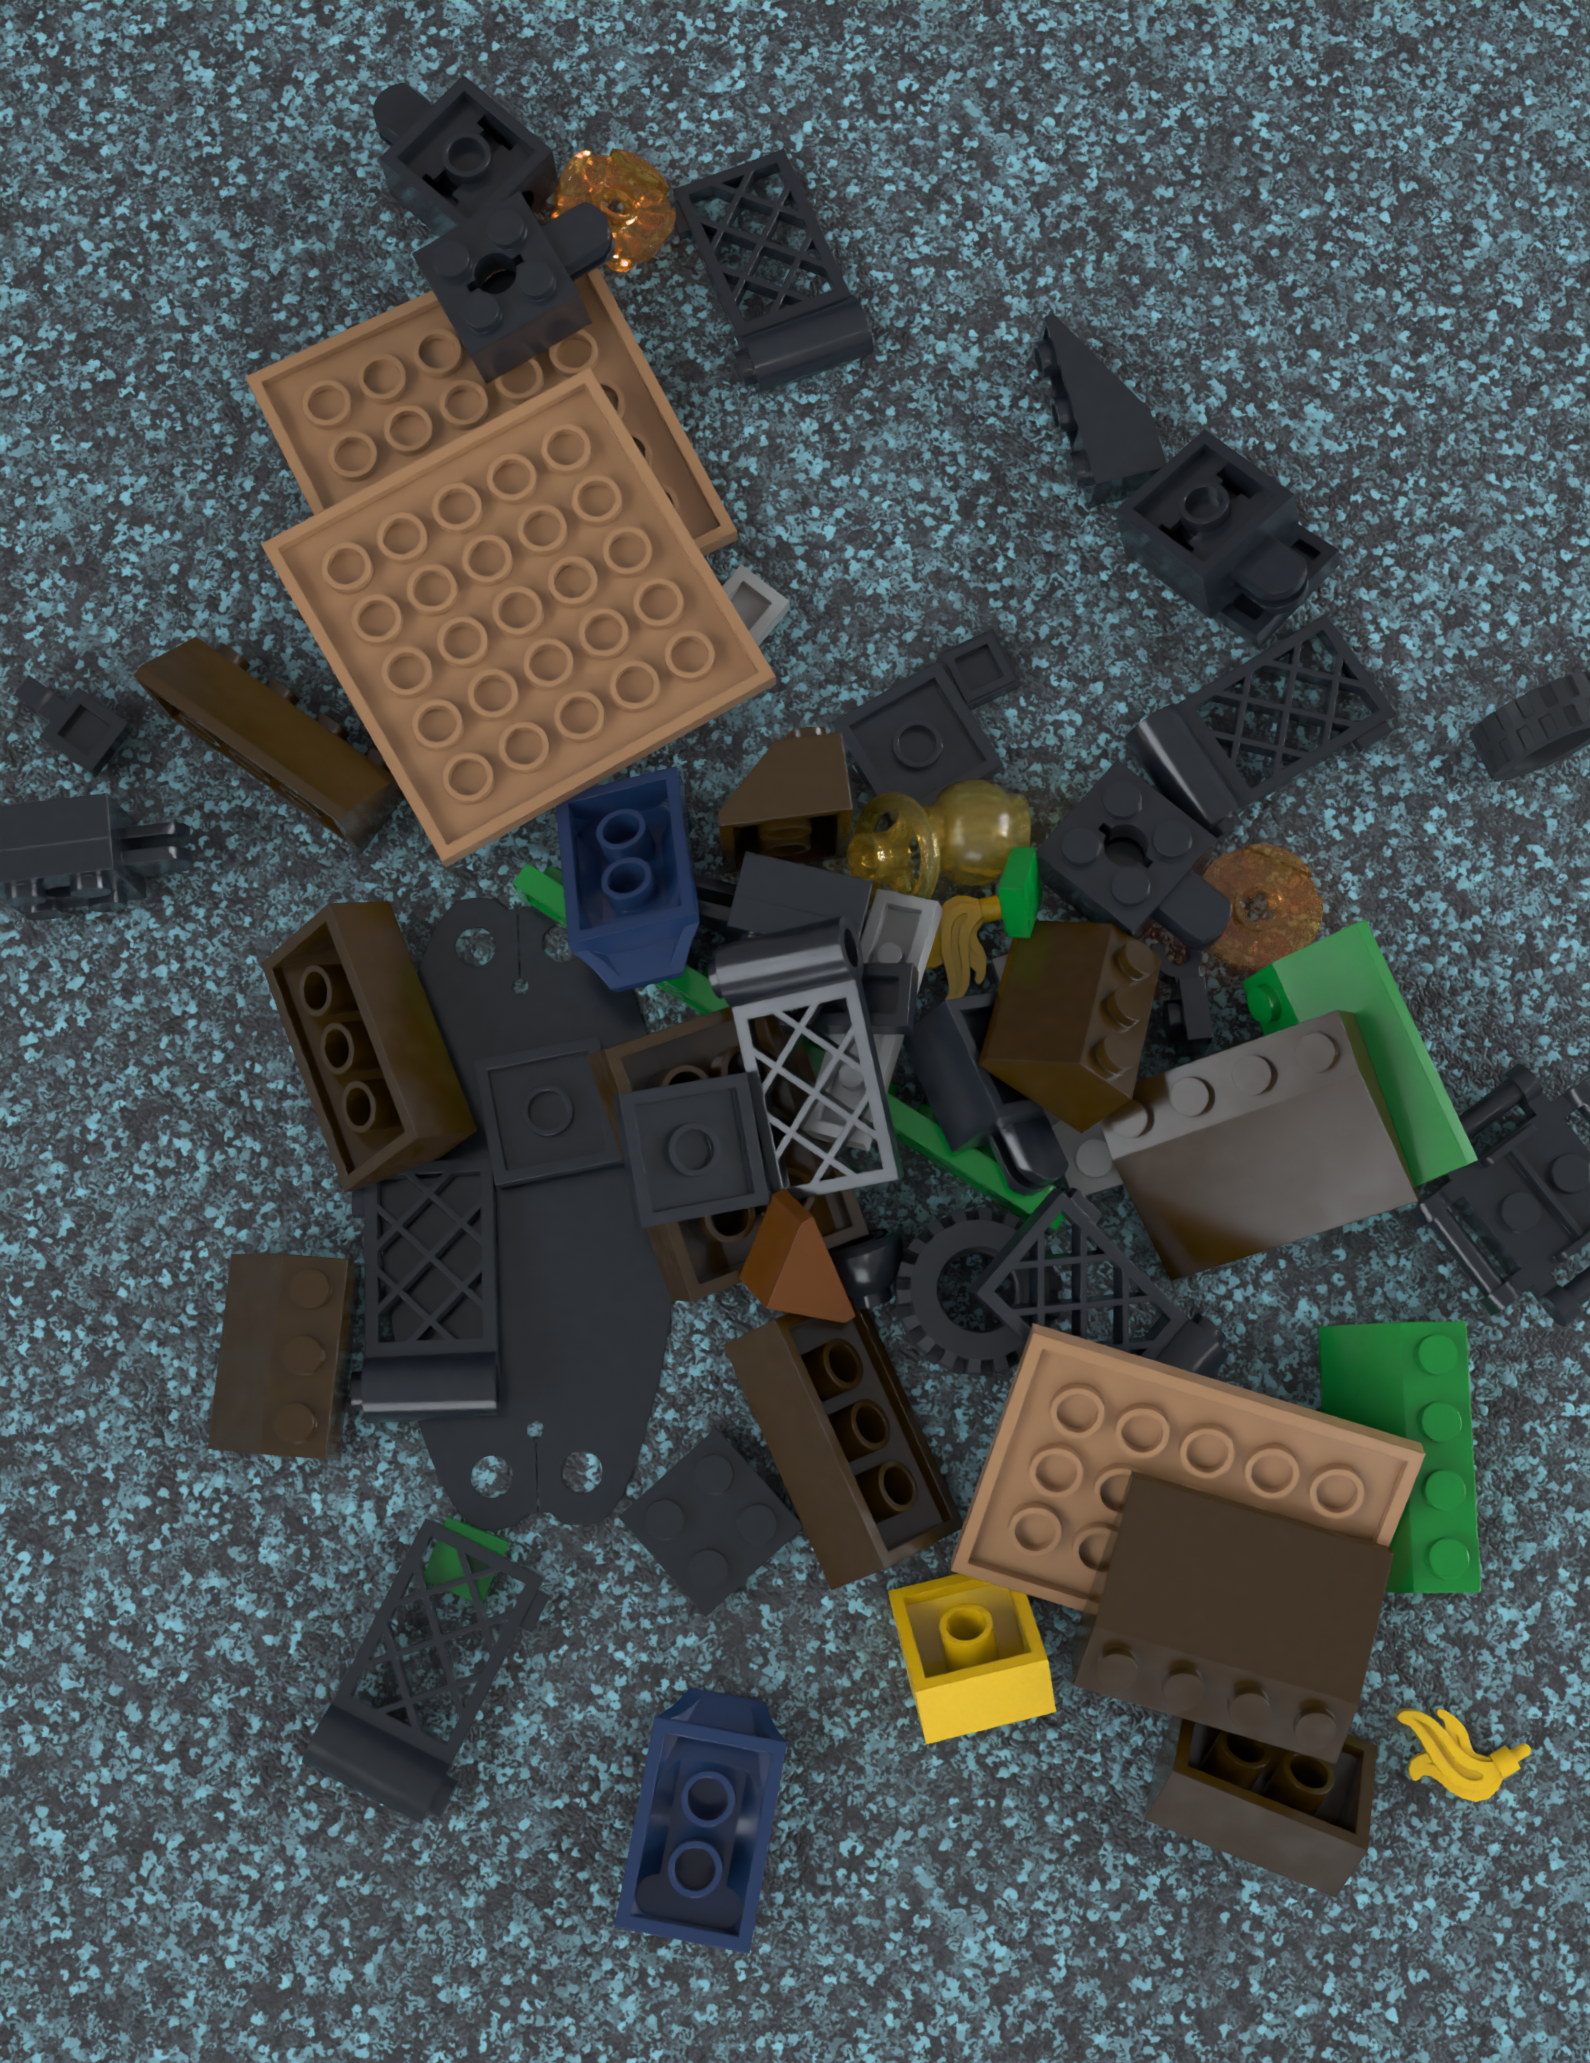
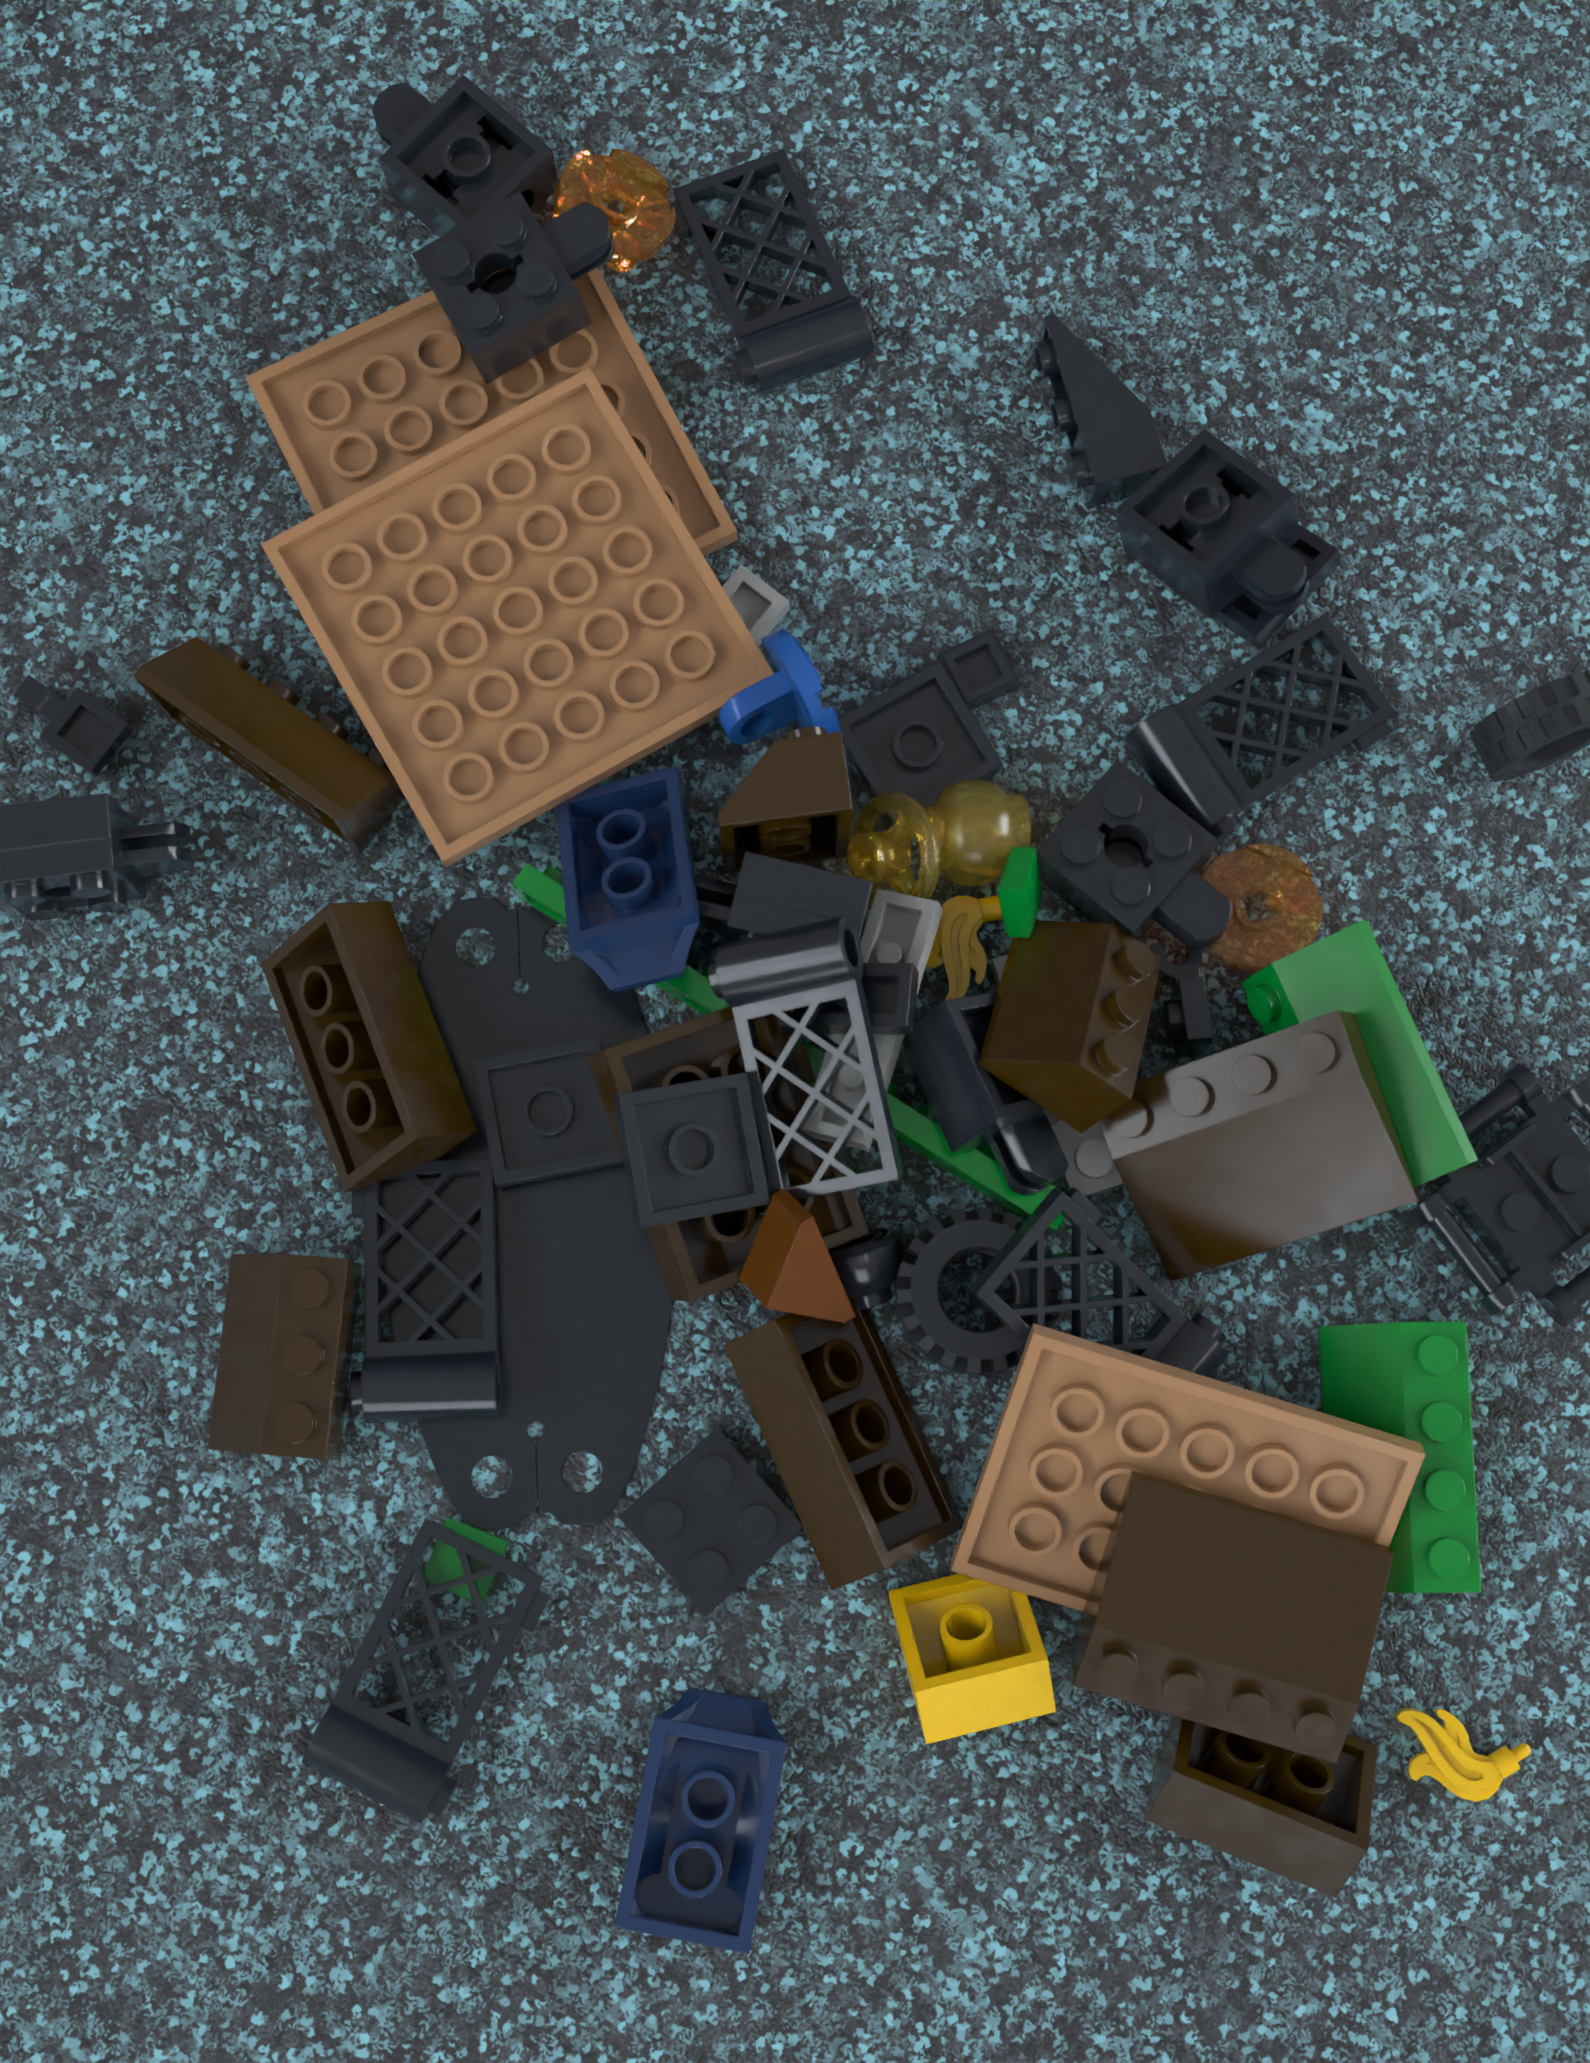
(780, 698): none -> blue tile

